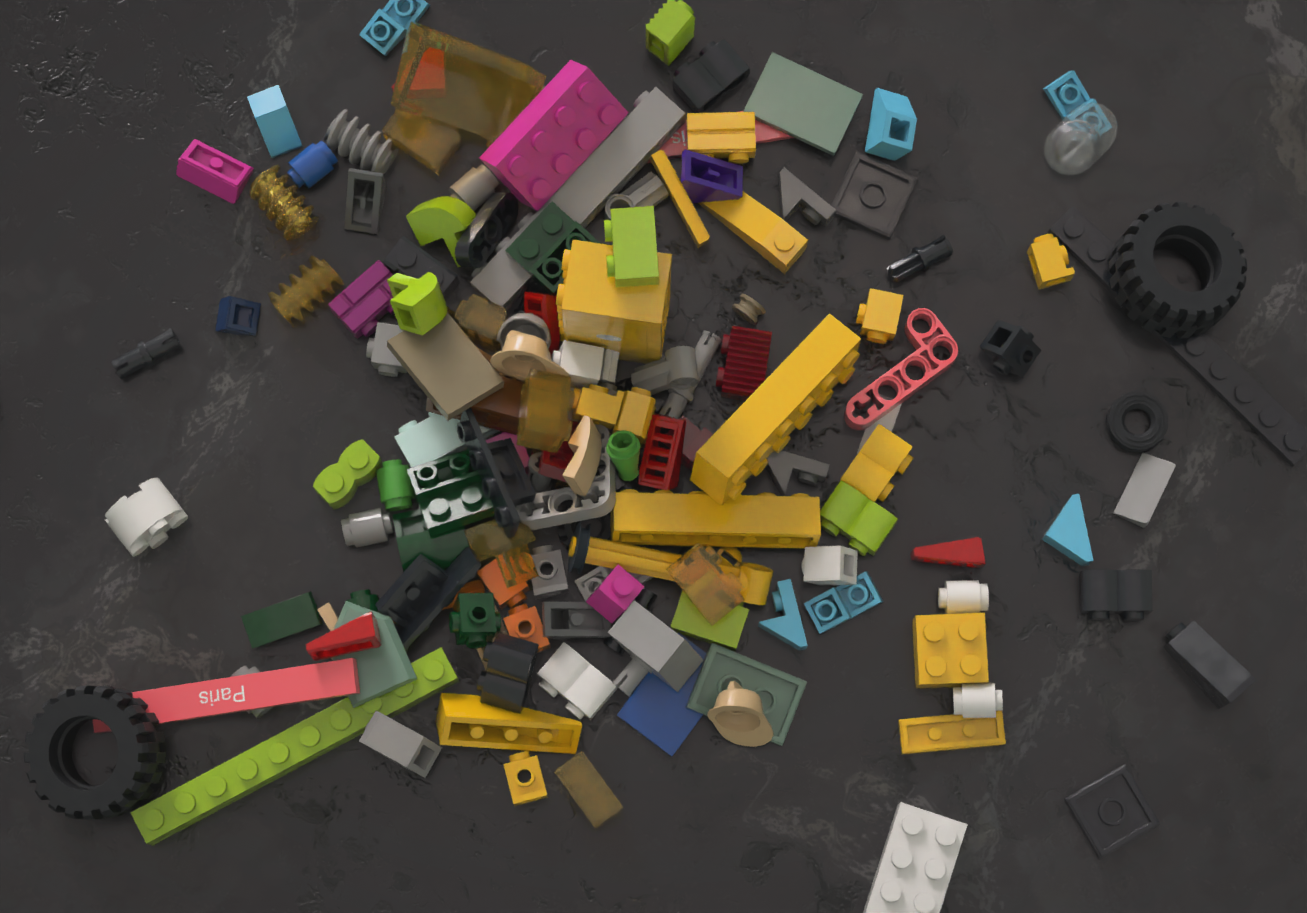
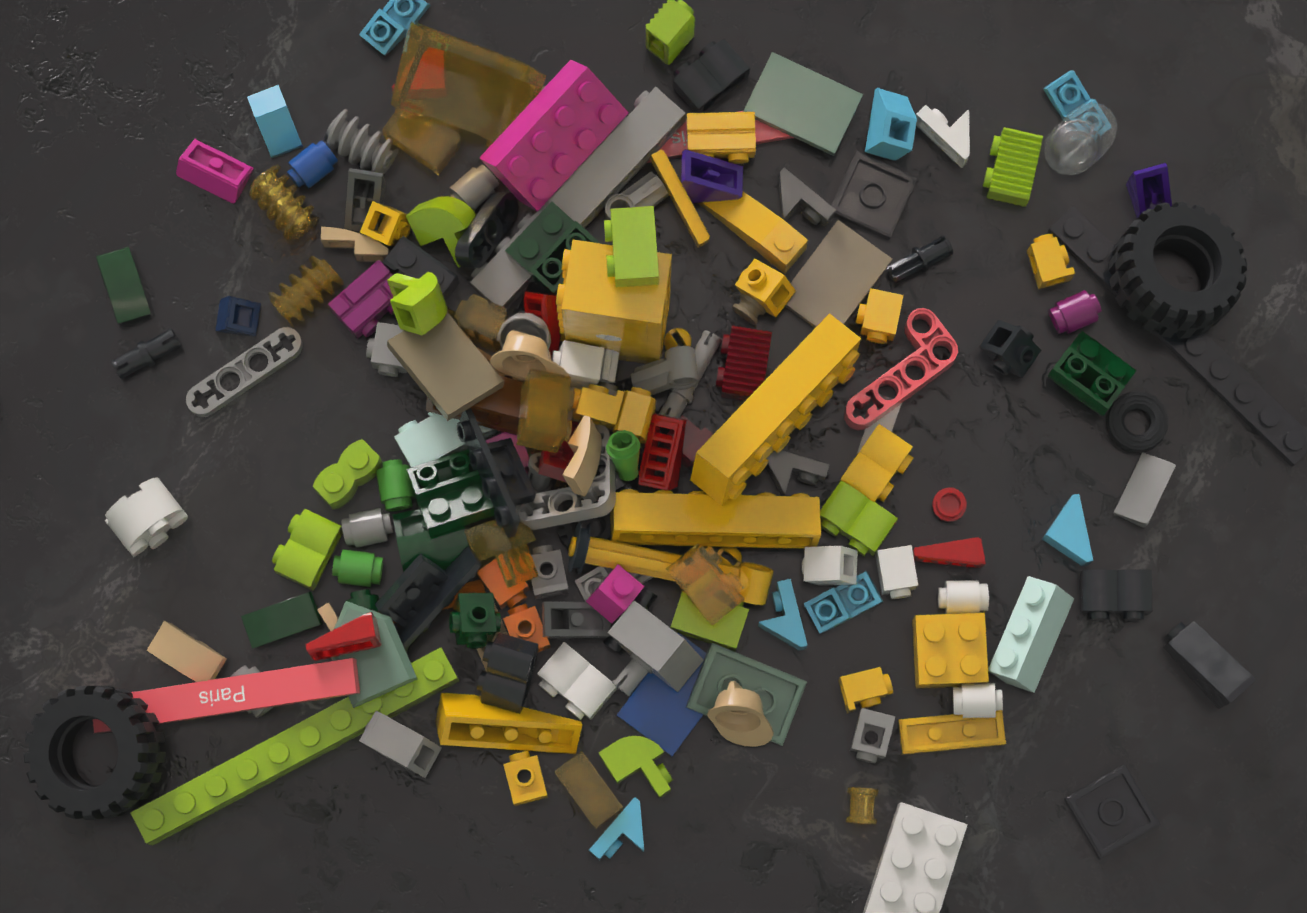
(123, 285): none -> dark green slope
(185, 653): none -> tan slope
(247, 376): none -> light grey beam
(308, 549): none -> lime brick
(358, 568): none -> bright green brick
(364, 247): none -> tan slope
(392, 227): none -> yellow brick
(627, 823): none -> medium azure slope
(635, 754): none -> lime brick
(670, 342): none -> yellow hinge
(765, 286): none -> yellow brick
(837, 276): none -> dark tan tile
(862, 806): none -> clear yellow bush
(865, 688): none -> yellow brick
(874, 722): none -> light grey brick
(896, 571): none -> white brick
(949, 504): none -> red plate
(953, 139): none -> white slope
(1013, 167): none -> lime brick
(1031, 634): none -> light aqua brick
(1075, 312): none -> magenta brick
(1091, 373): none -> dark green brick
(1149, 188): none -> dark purple slope

